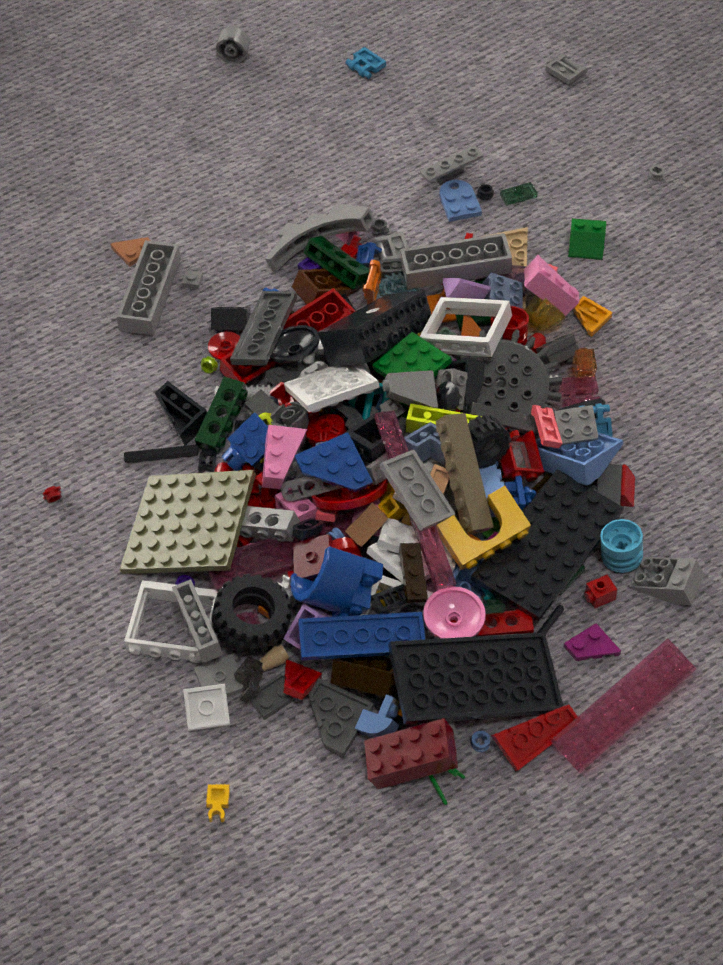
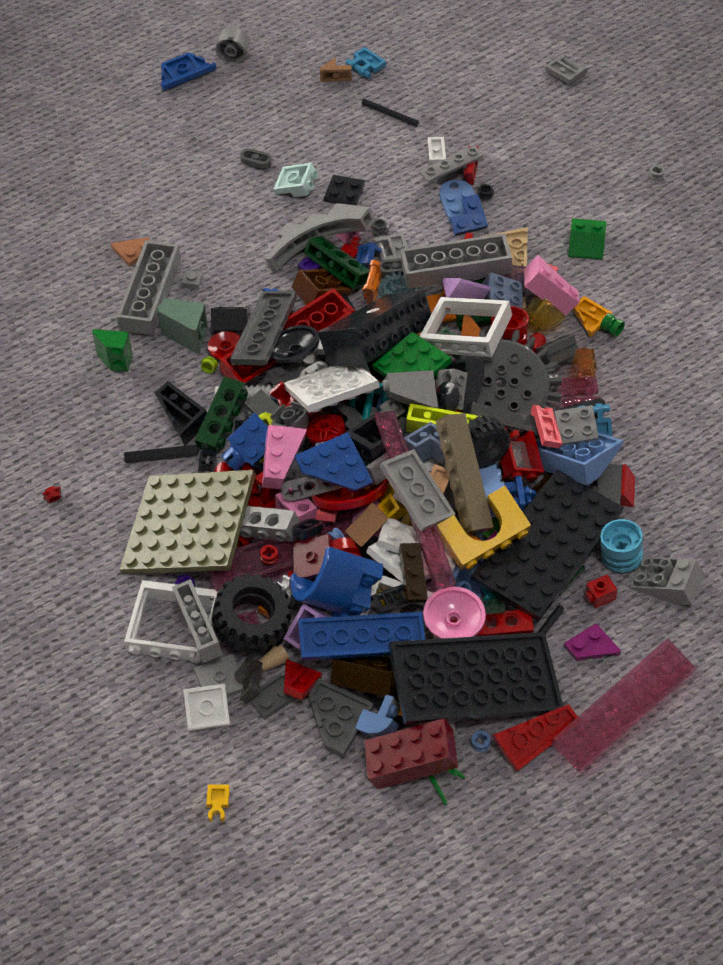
(113, 349): none -> green slope
(183, 69): none -> blue wing
(183, 322): none -> sand green slope
(256, 158): none -> dark grey plate
(269, 549): none -> red bush
(296, 179): none -> light aqua plate
(333, 73): none -> medium nougat slope
(344, 190): none -> black plate
(392, 113): none -> black bar
(436, 149): none -> white plate
(470, 171): none -> red hinge
(472, 219): none -> blue plate
(518, 193): clear green plate -> none
(611, 324): none -> green wheel

